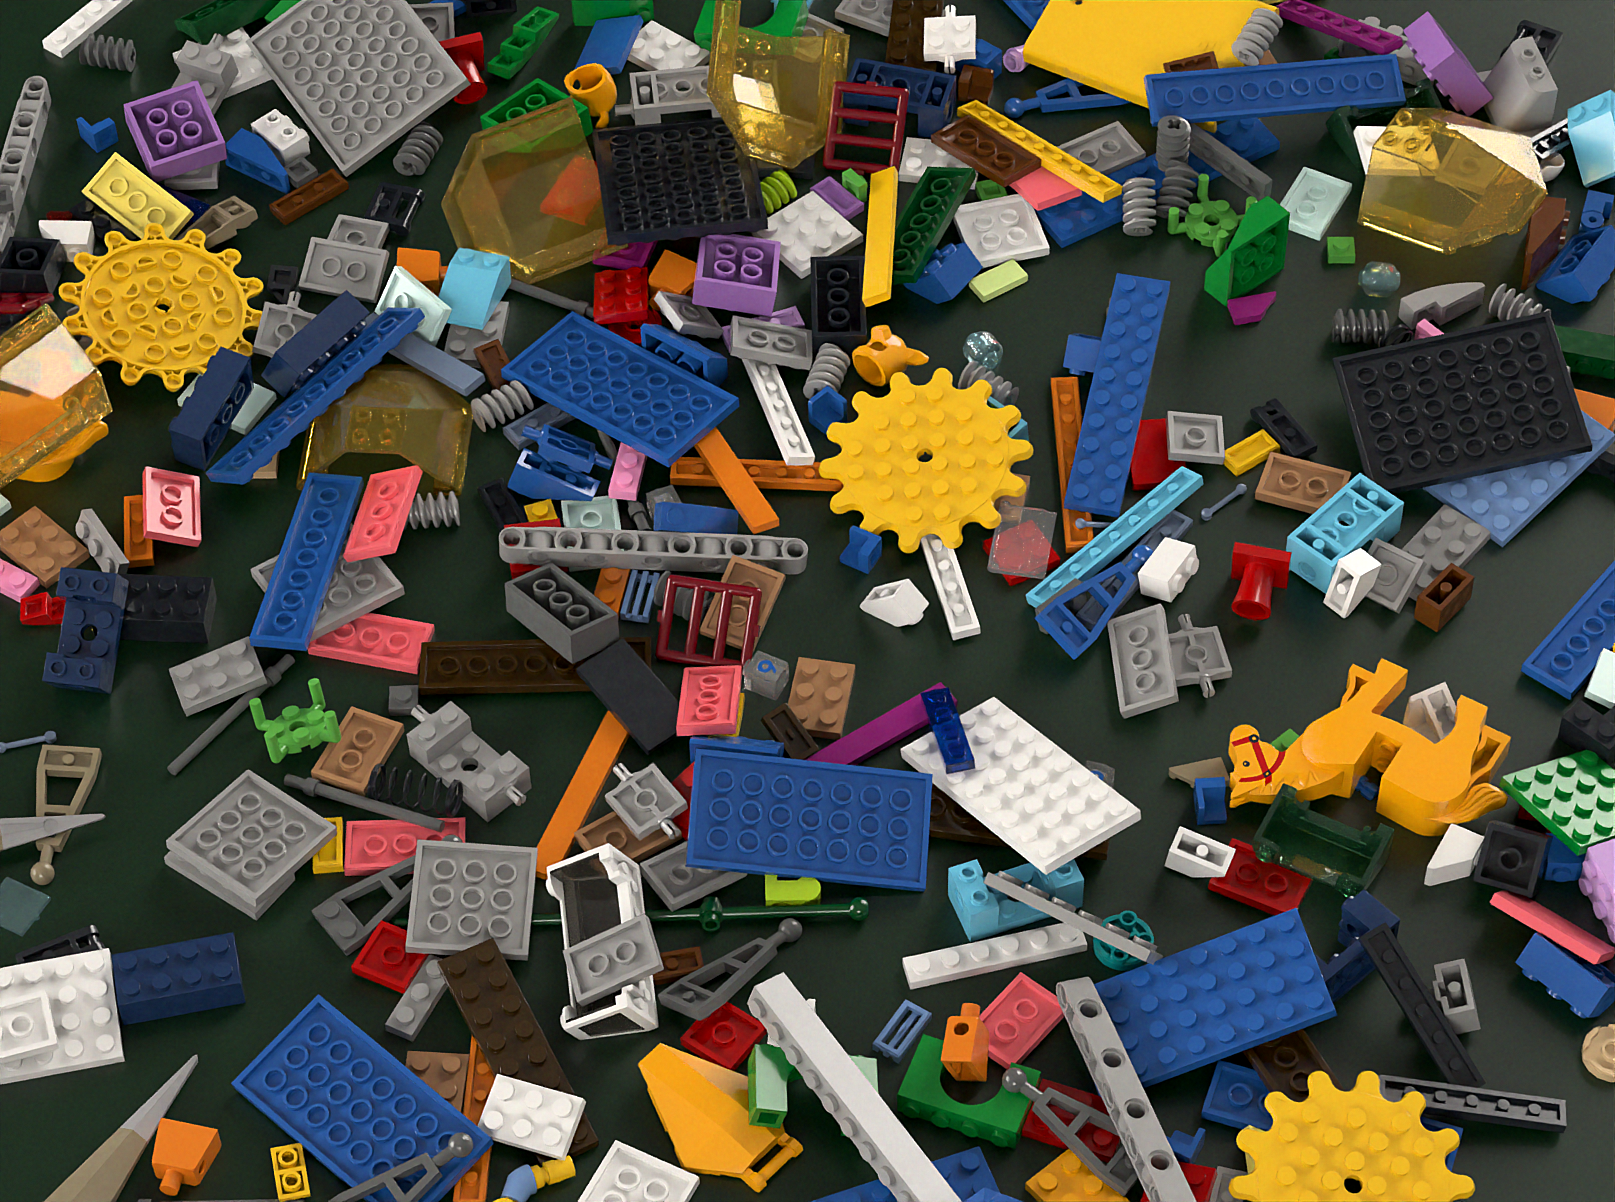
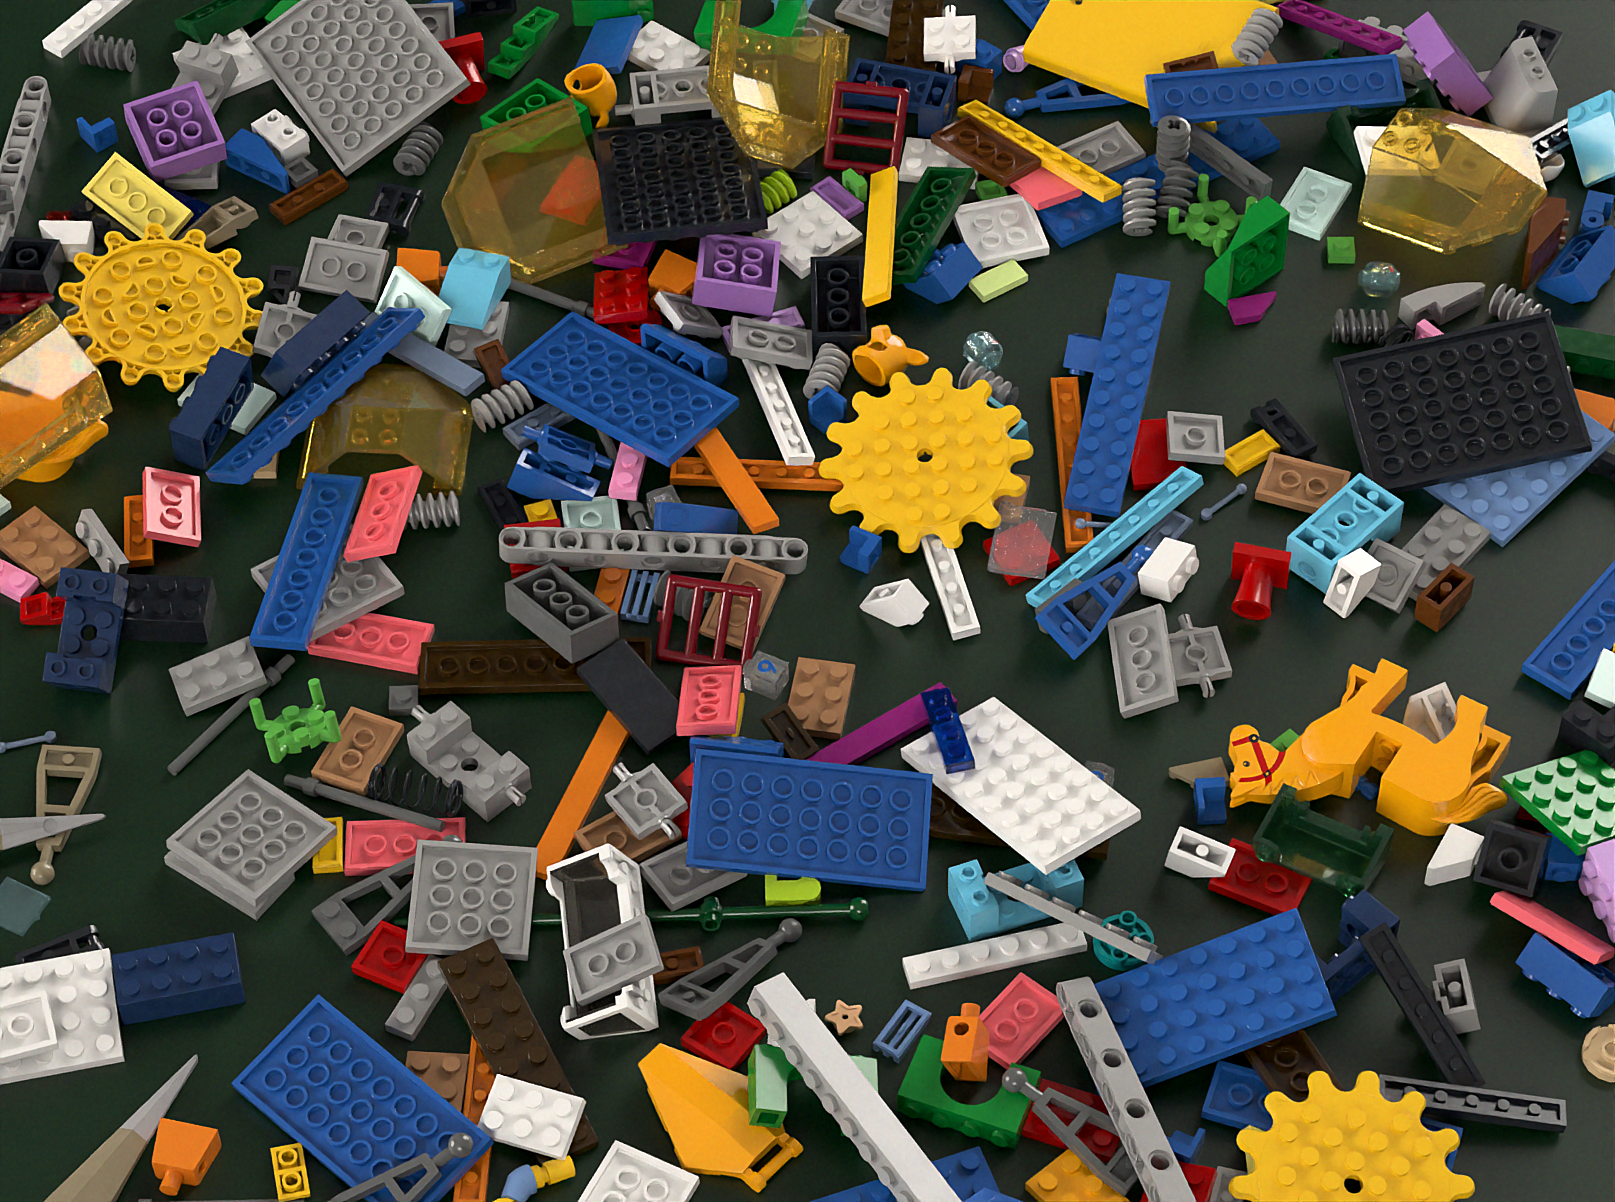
(845, 1025): none -> light nougat plate

